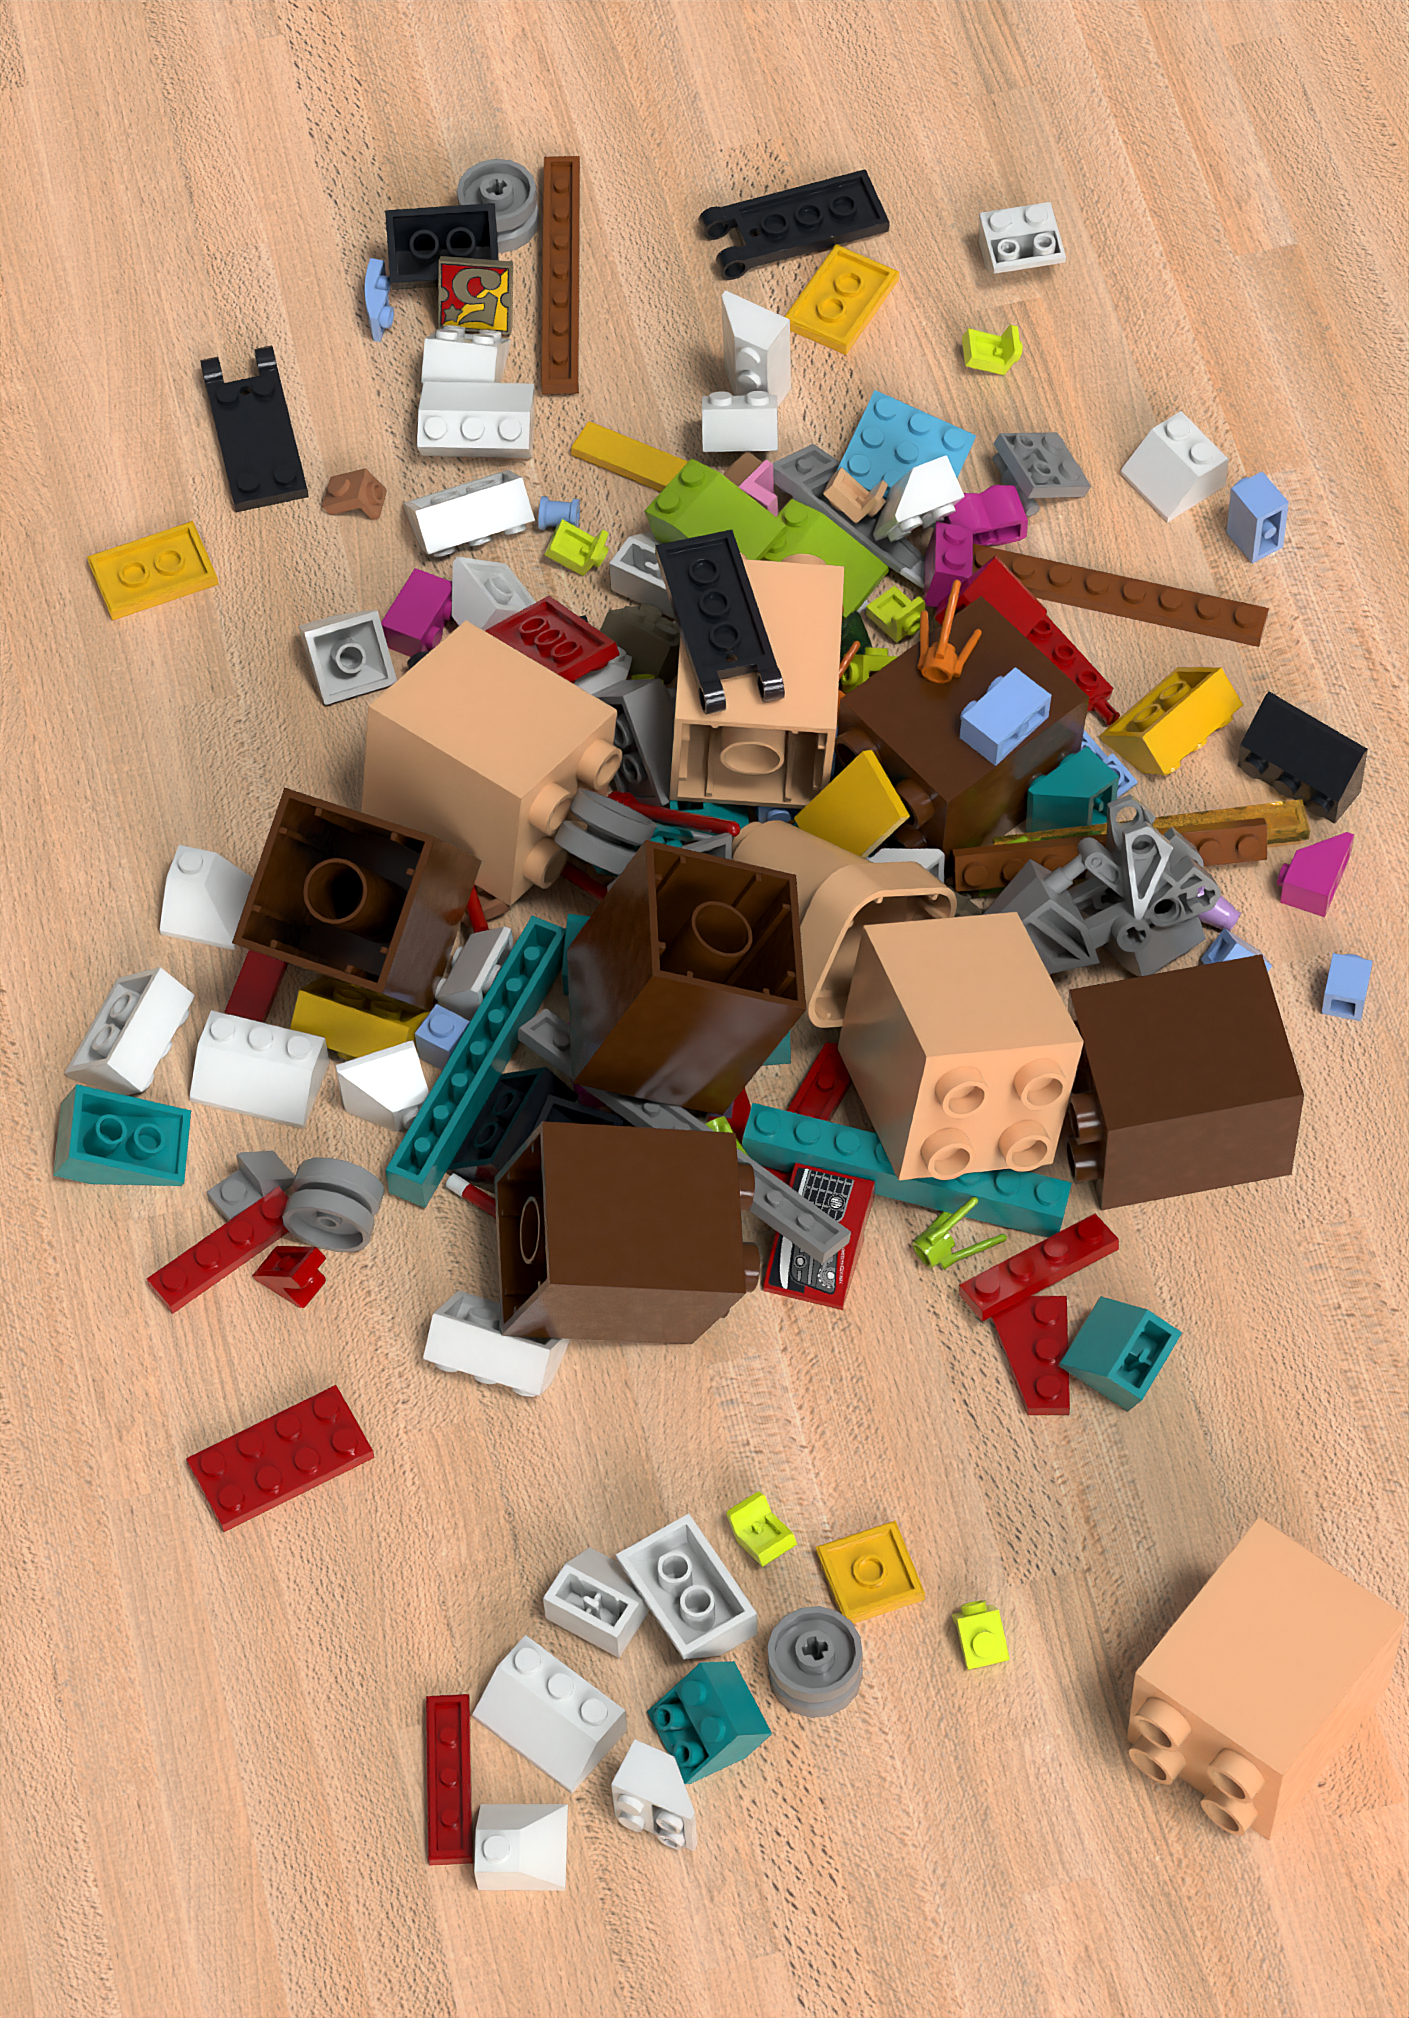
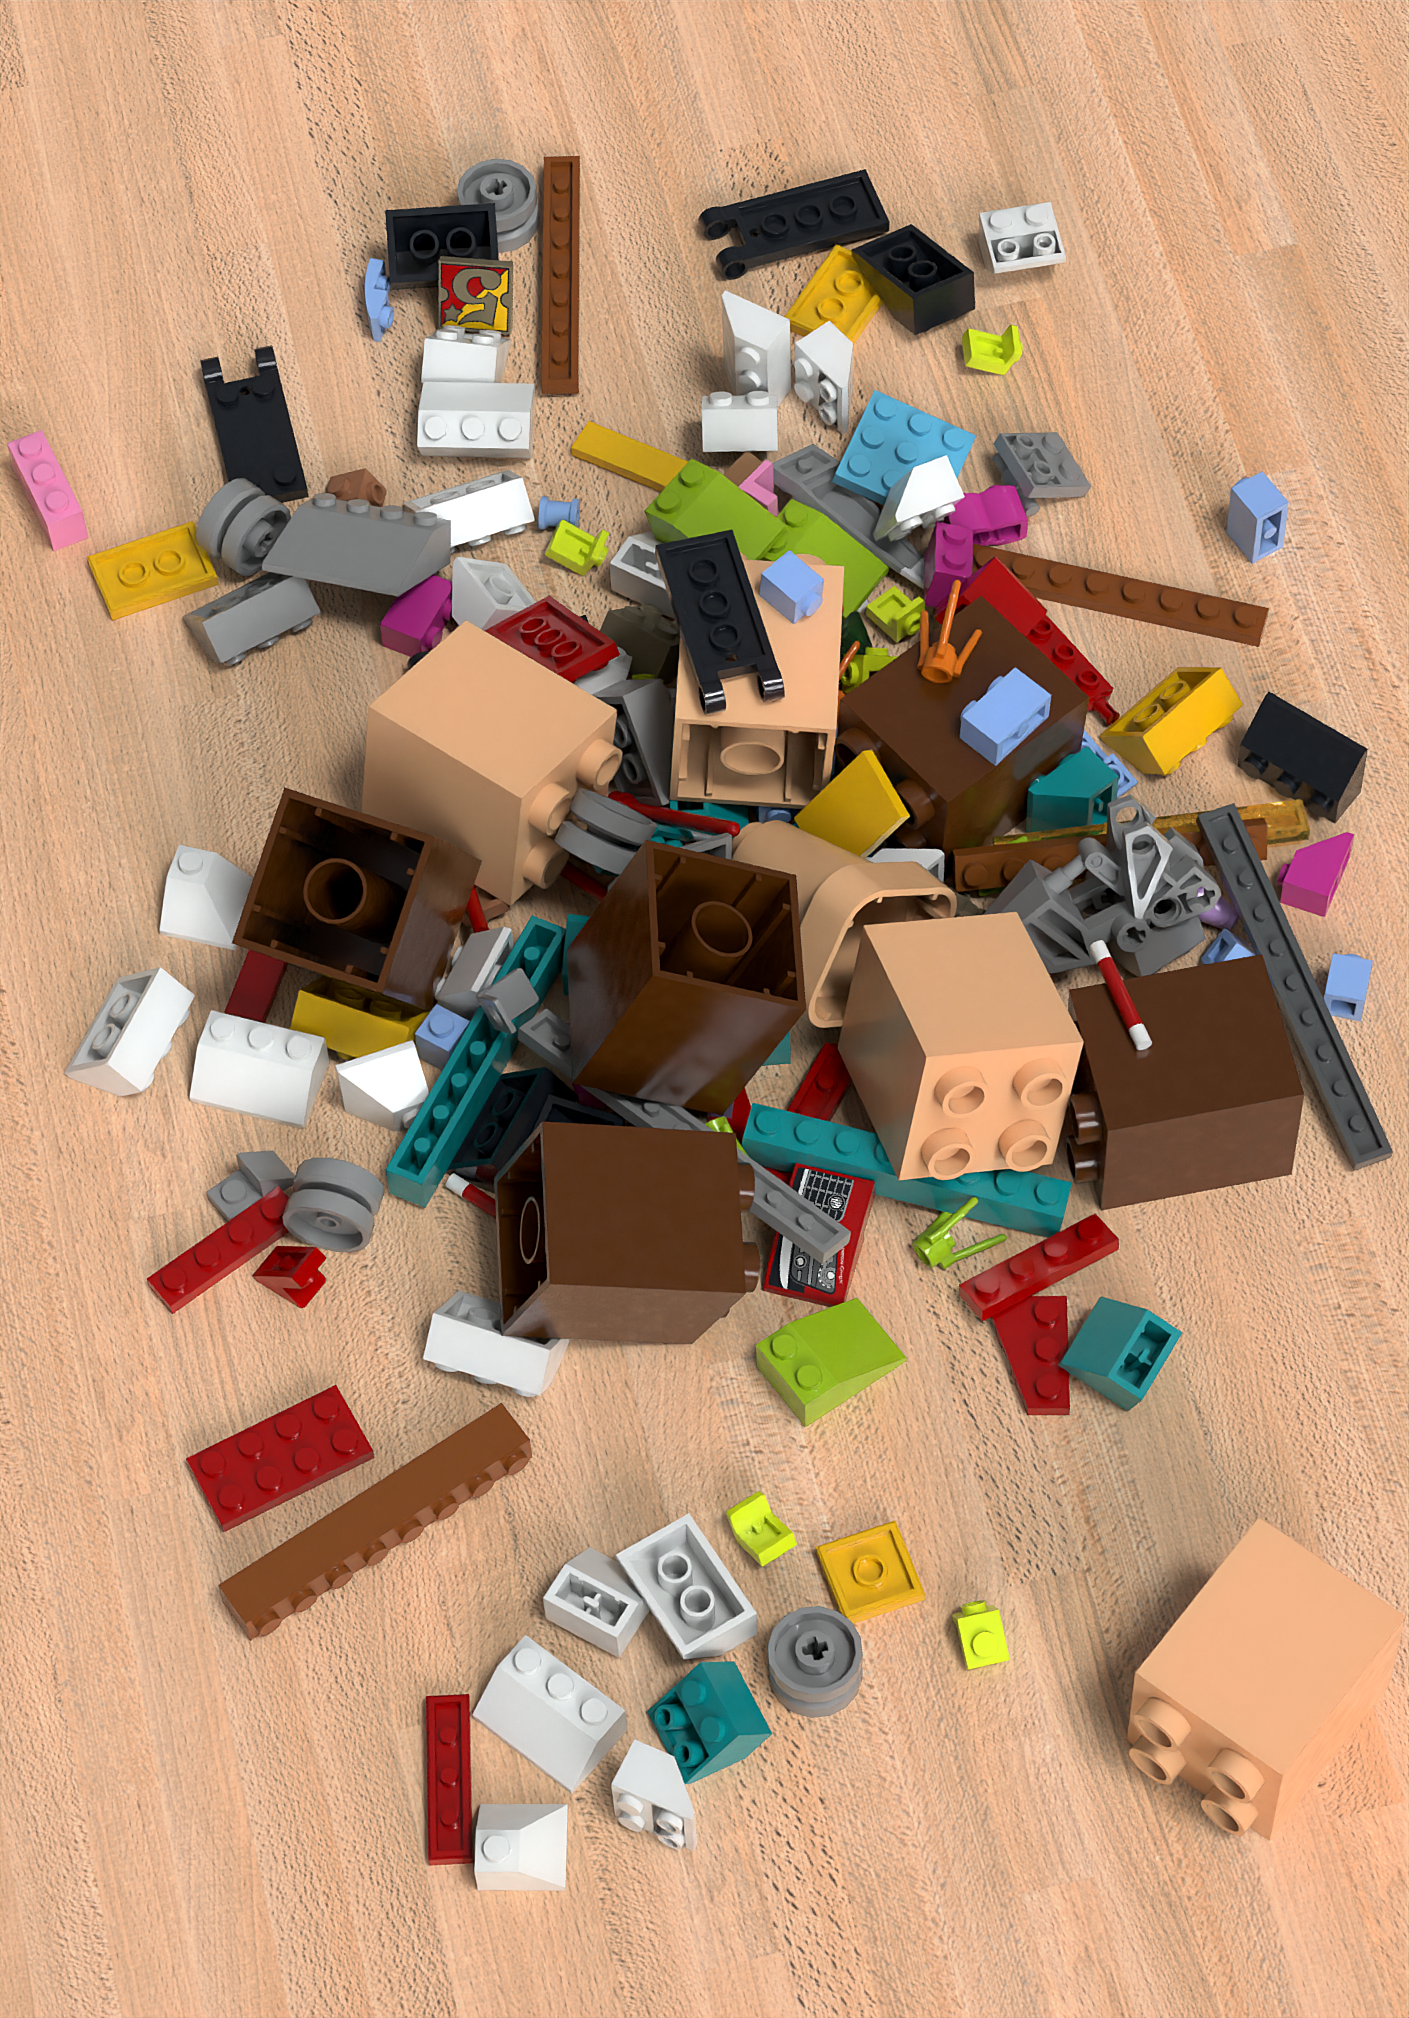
(47, 490): none -> bright pink brick
(120, 1140): teal slope -> none
(241, 526): none -> light grey wheel
(252, 616): none -> light grey slope
(348, 655): white slope -> none
(361, 545): none -> light grey slope
(376, 1522): none -> dark orange brick
(507, 1000): none -> light grey bracket
(792, 587): none -> light blue brick
(826, 374): none -> white slope
(826, 1358): none -> lime slope
(852, 498): light nougat bracket -> none
(916, 278): none -> black slope
(1120, 995): none -> red bar
(1176, 467): white slope -> none
(1294, 987): none -> dark grey plate

